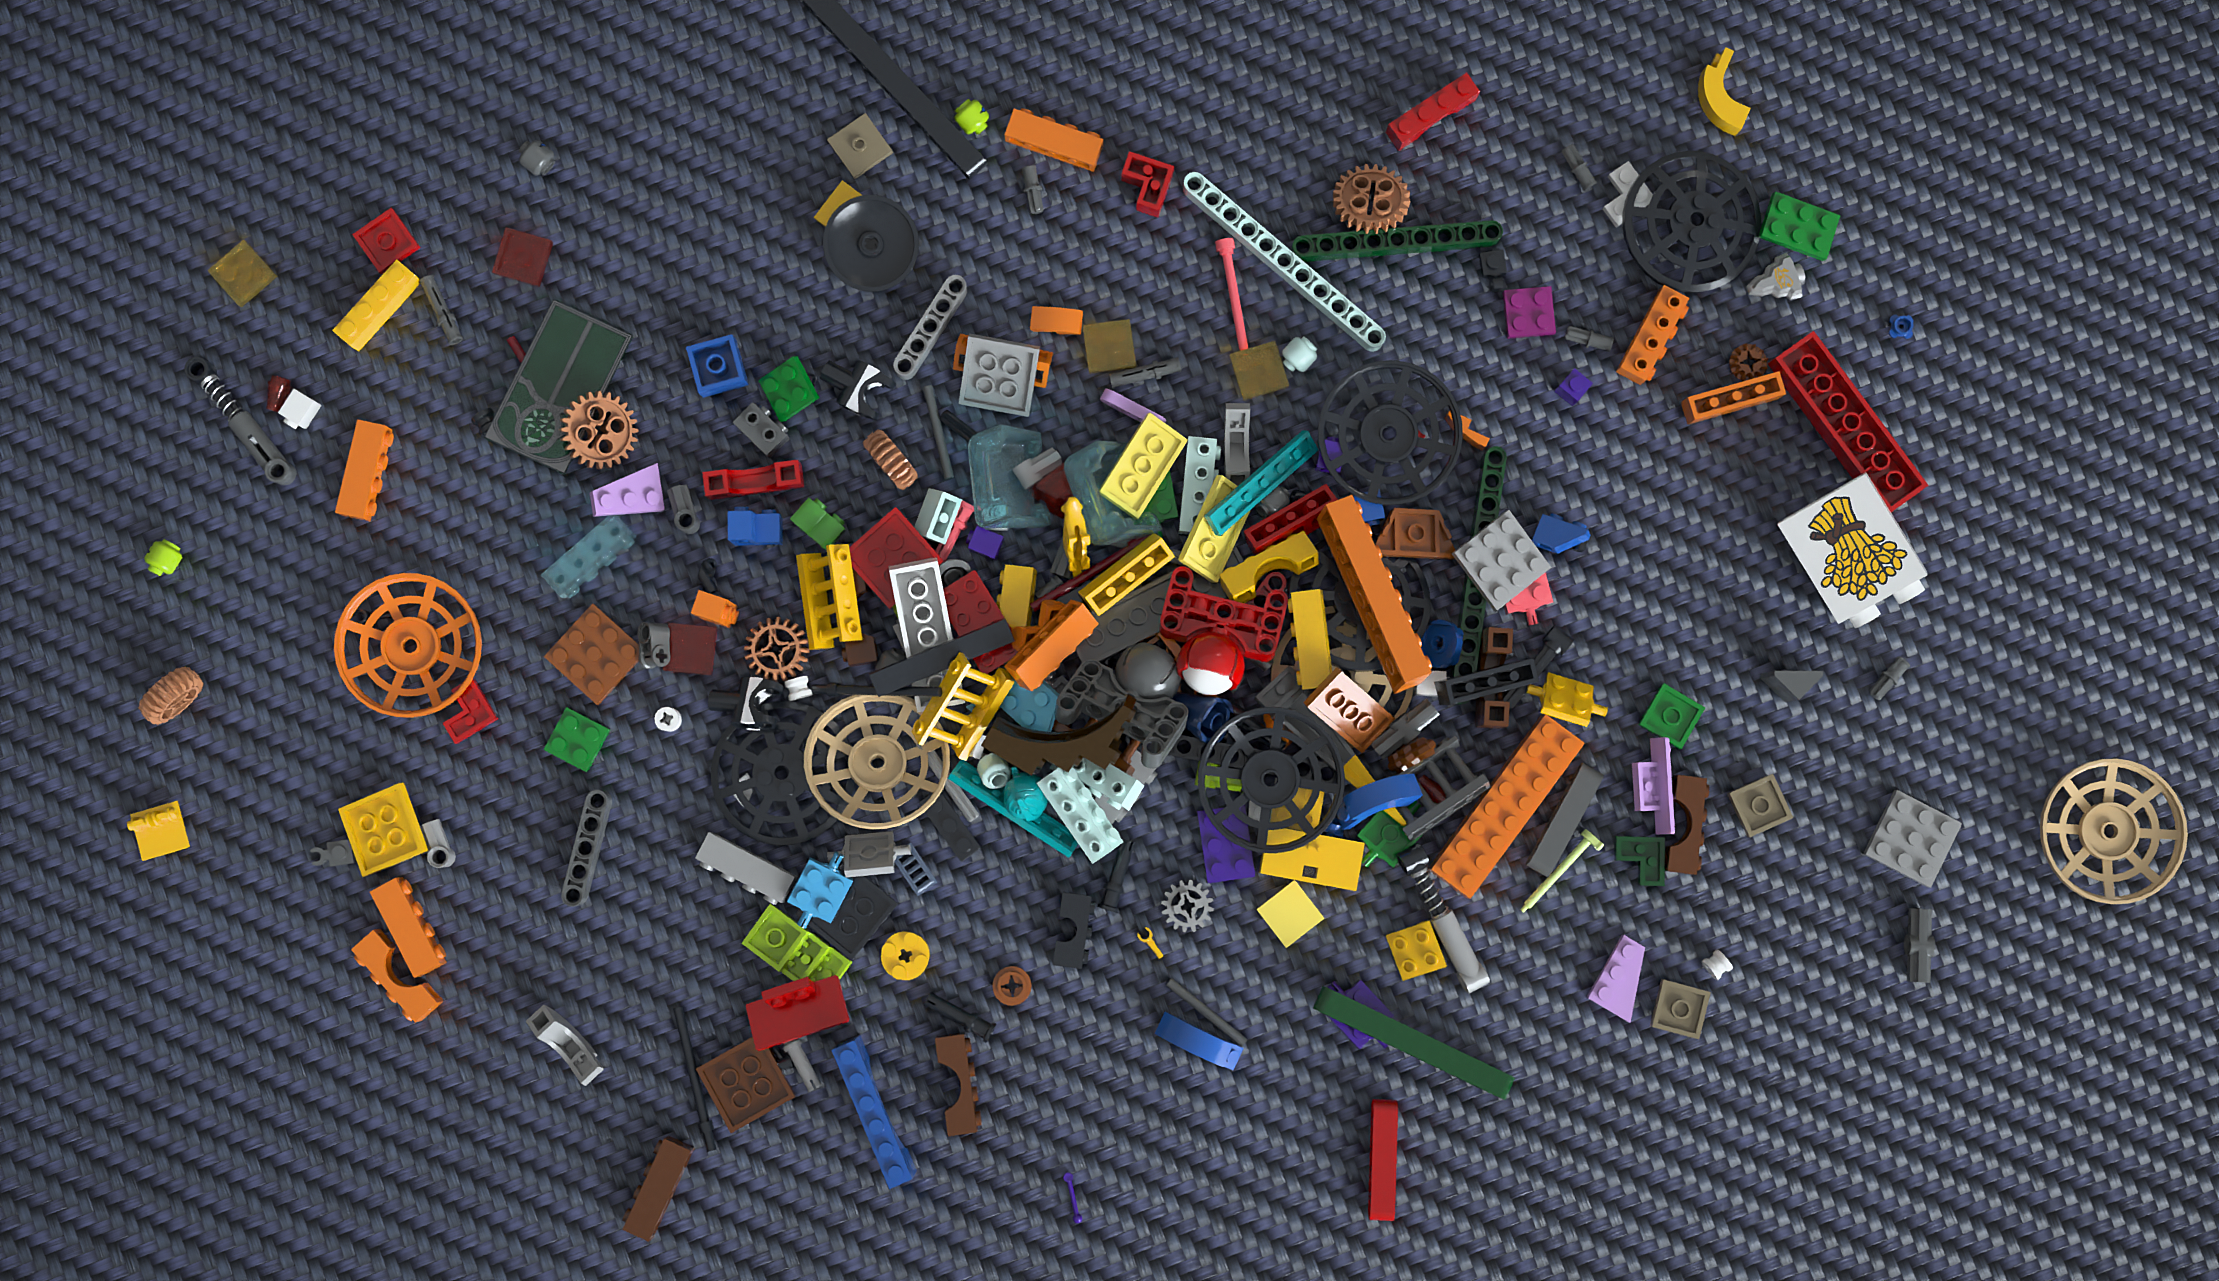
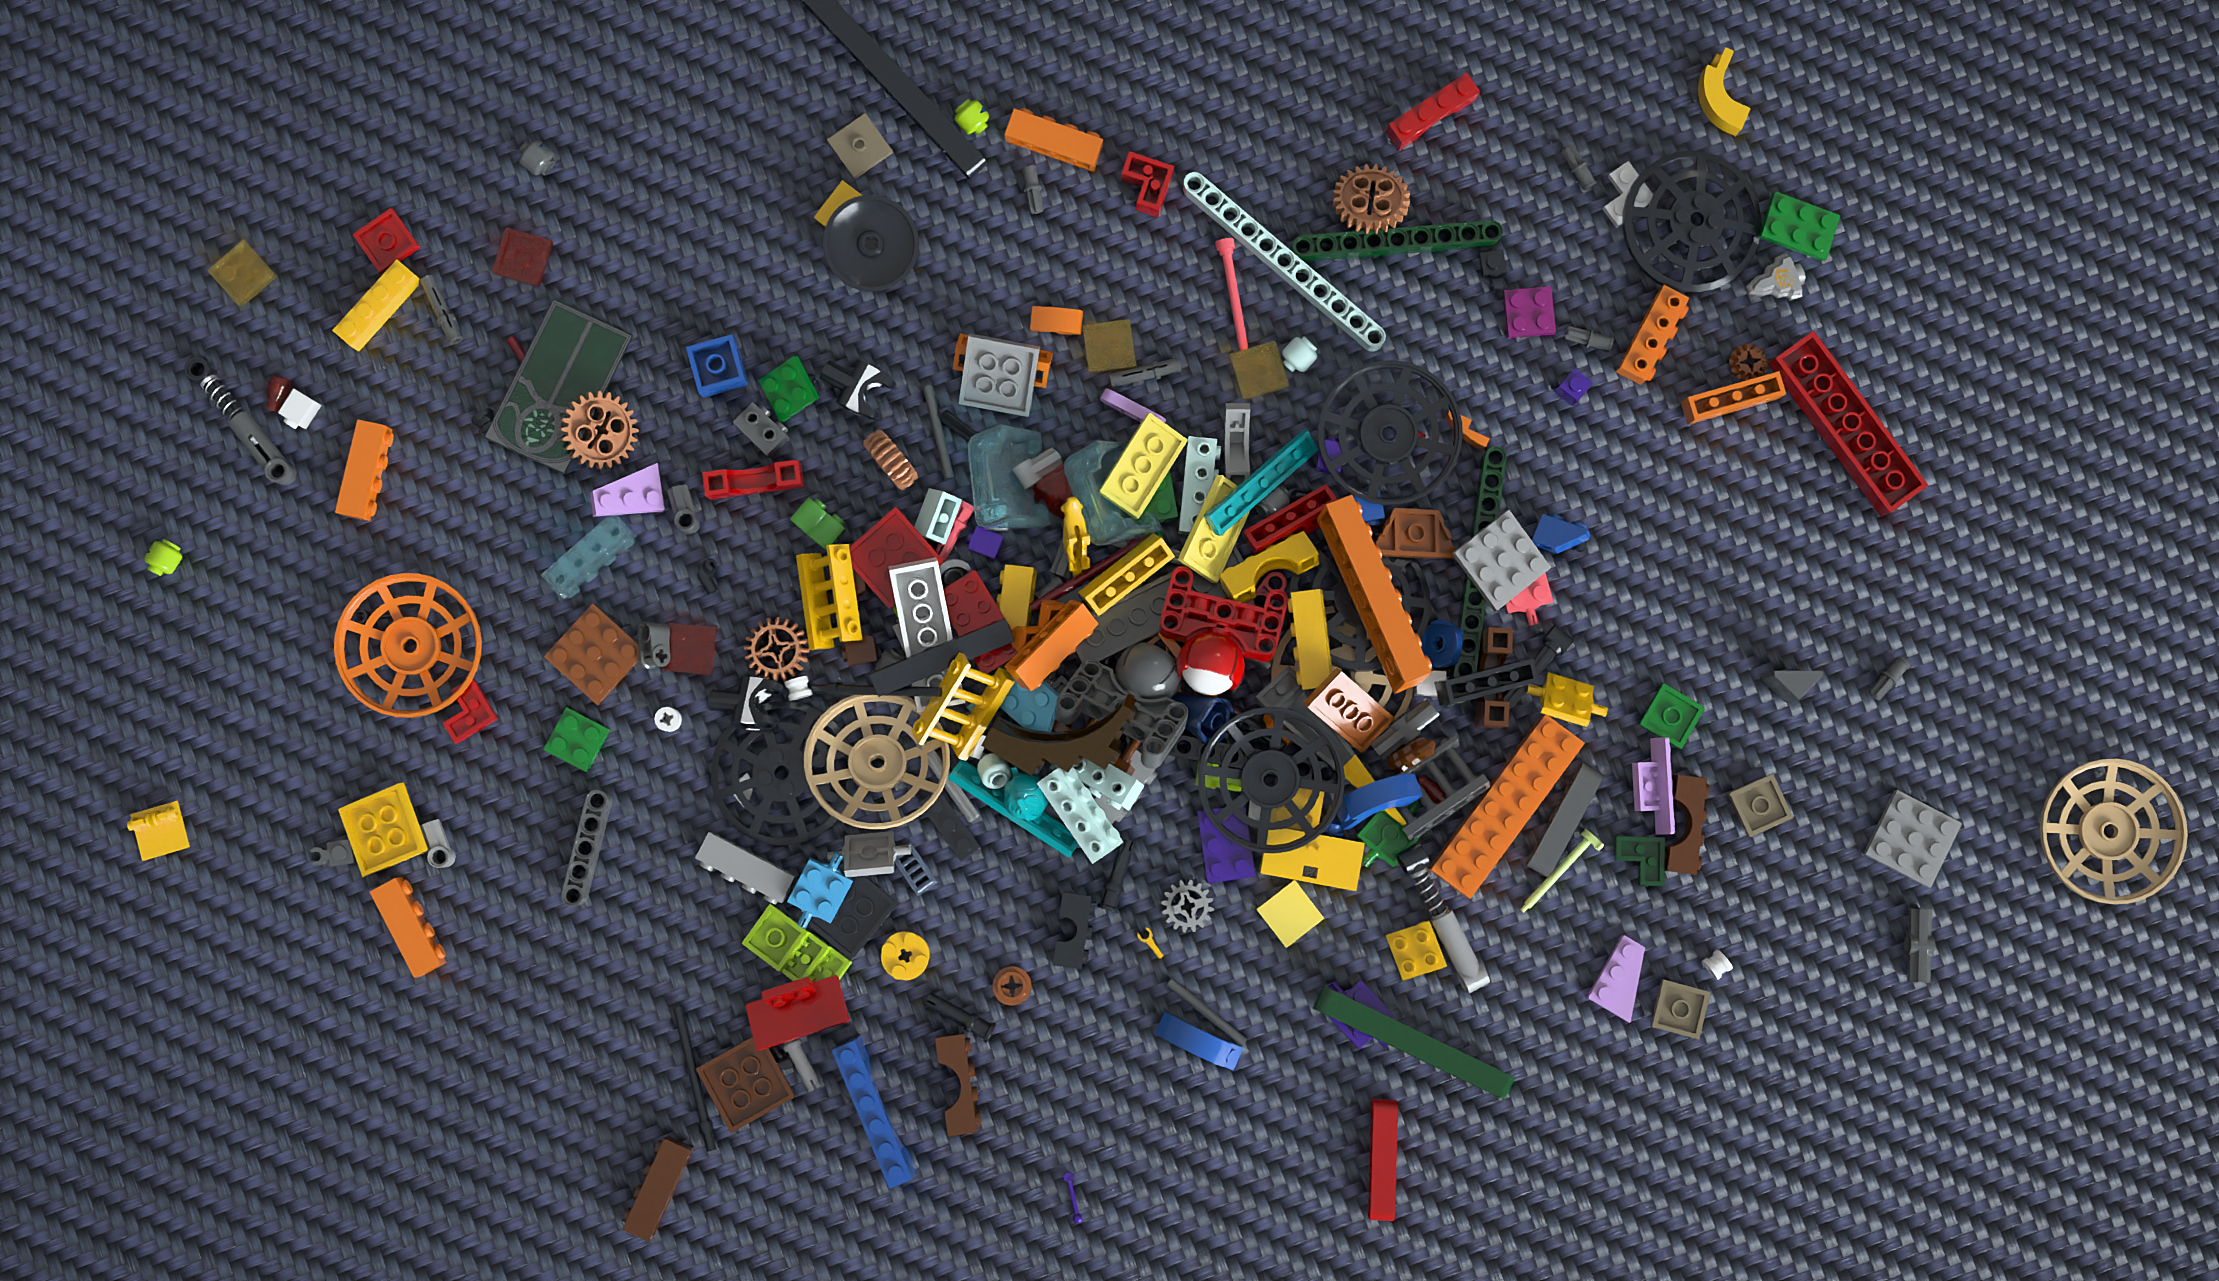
(170, 695): nougat gear -> none
(376, 954): orange arch -> none
(567, 1041): light grey arch -> none
(715, 609): orange arch -> none
(749, 529): blue brick -> none
(931, 315): light grey beam -> none
(1854, 551): brick -> none
(1906, 322): blue plate -> none

